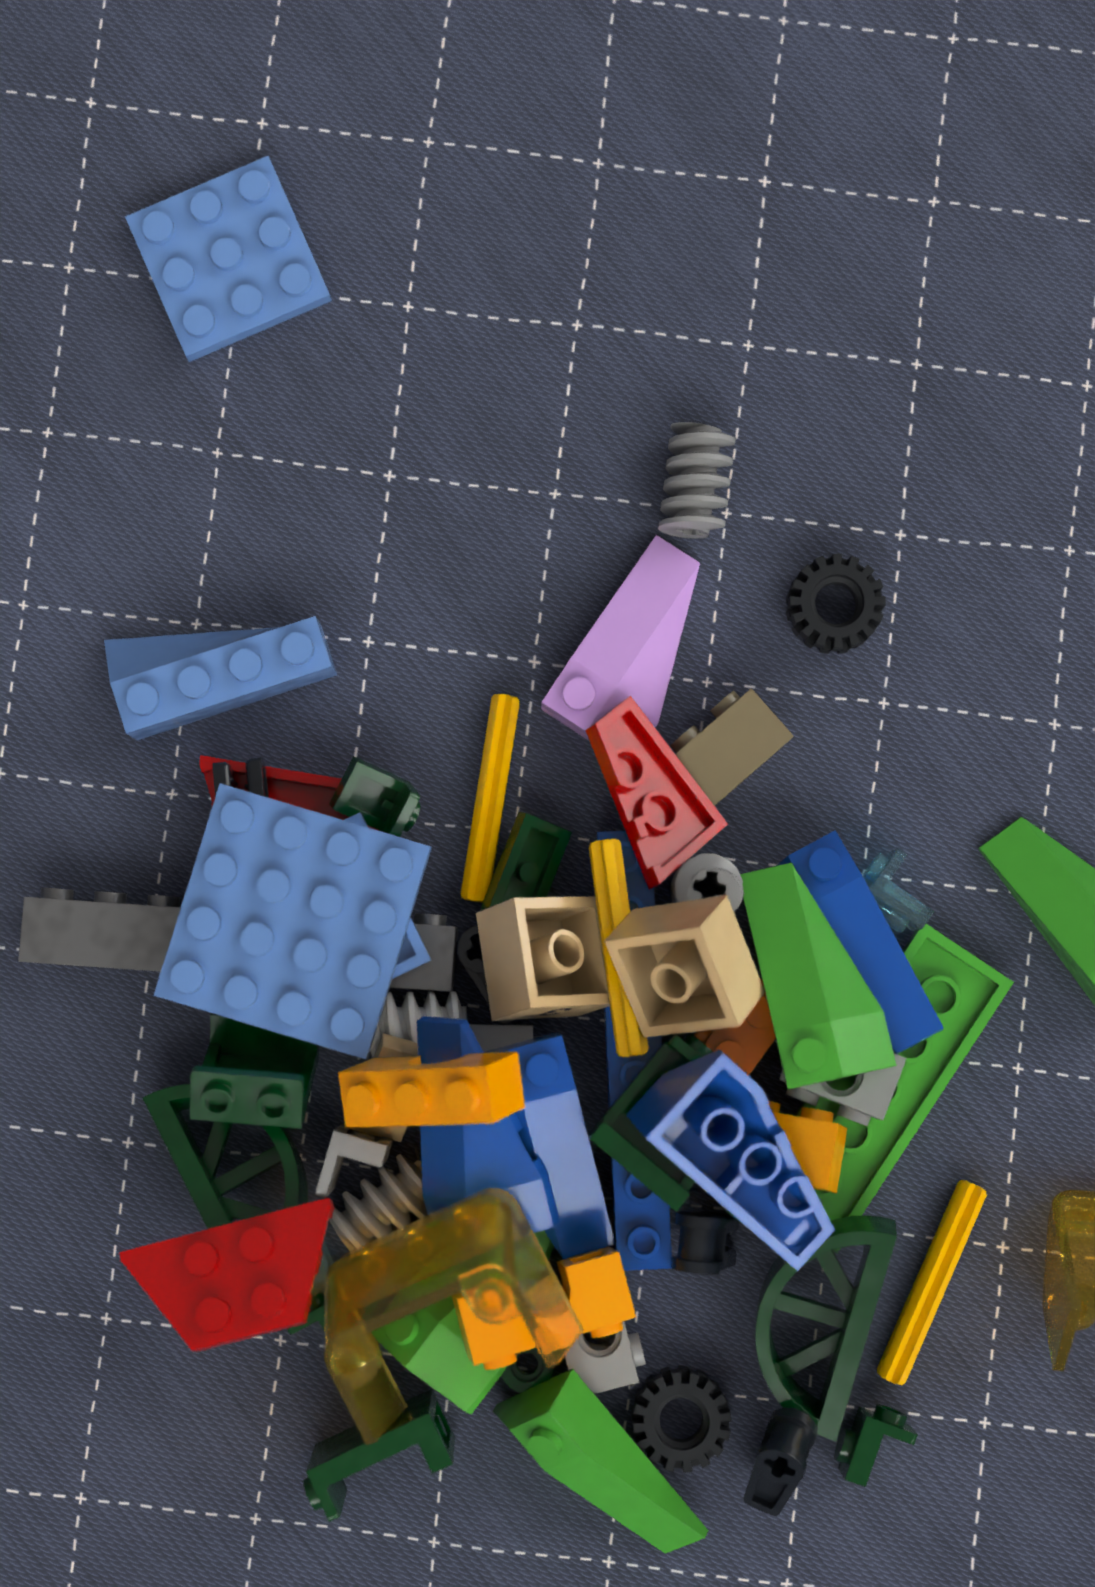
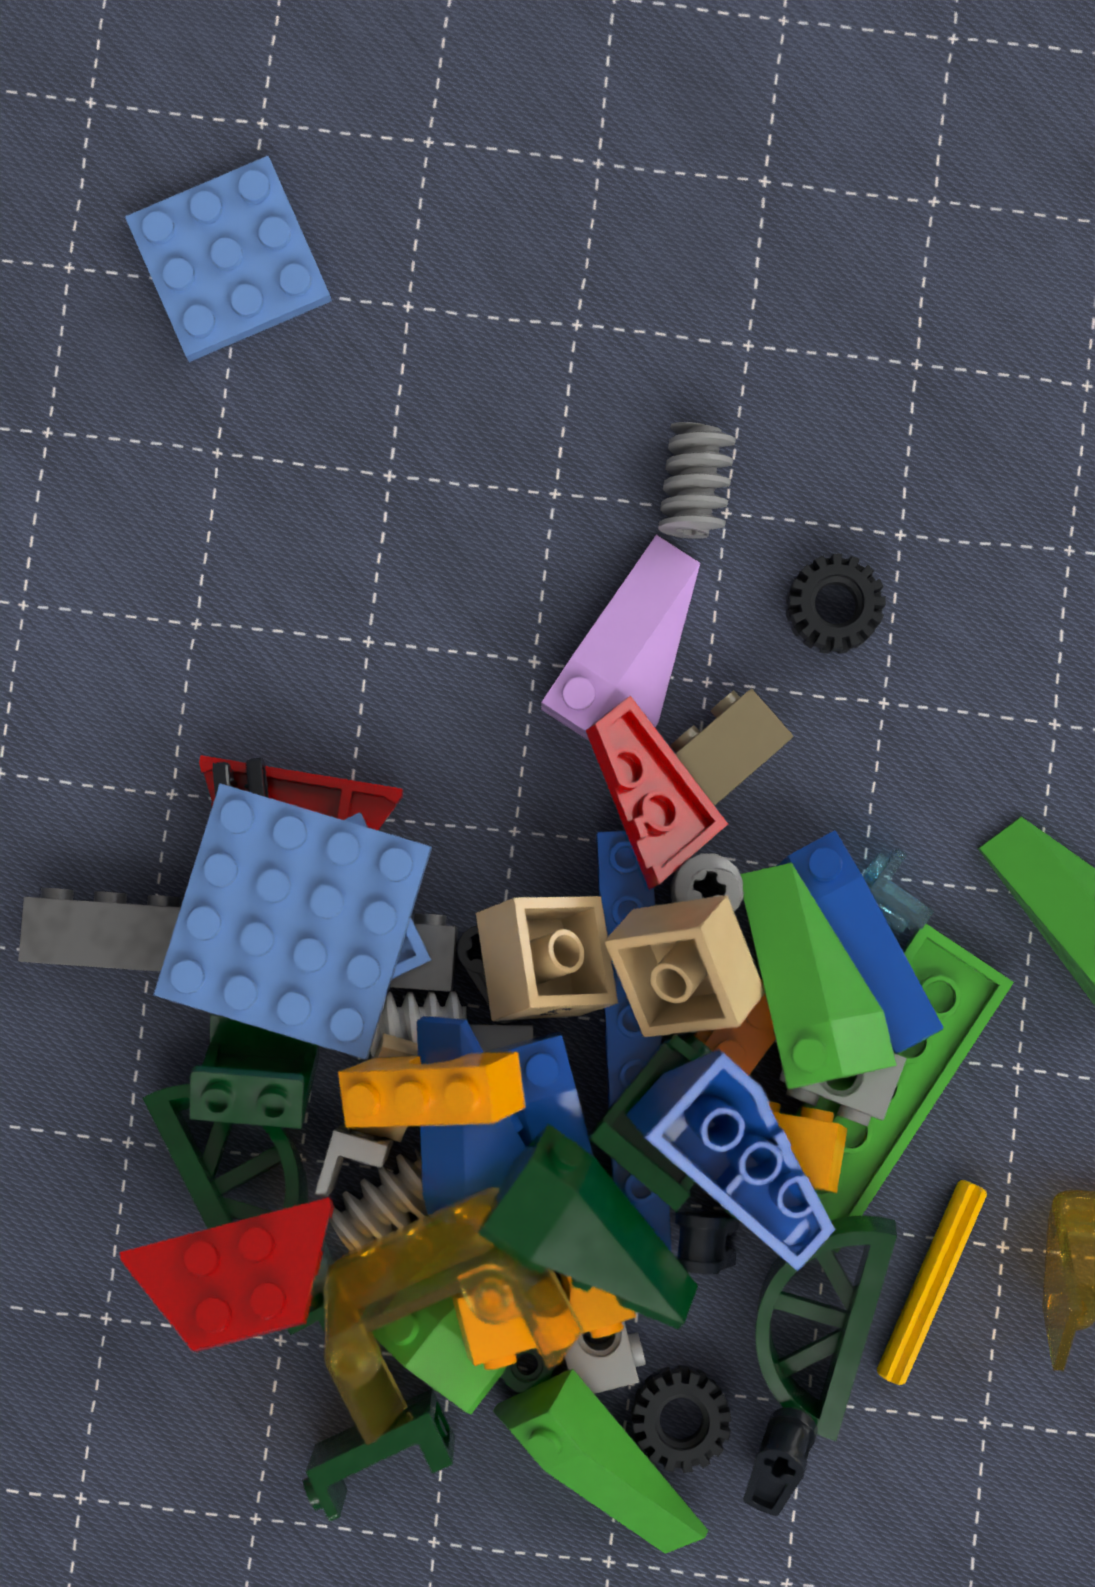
(199, 675): medium blue wedge -> none
(381, 798): dark green bracket -> none
(490, 797): yellow axle -> none
(527, 860): dark green plate -> none
(574, 1219): none -> dark green wedge
(612, 909): yellow axle -> none
(859, 1446): dark green bracket -> none

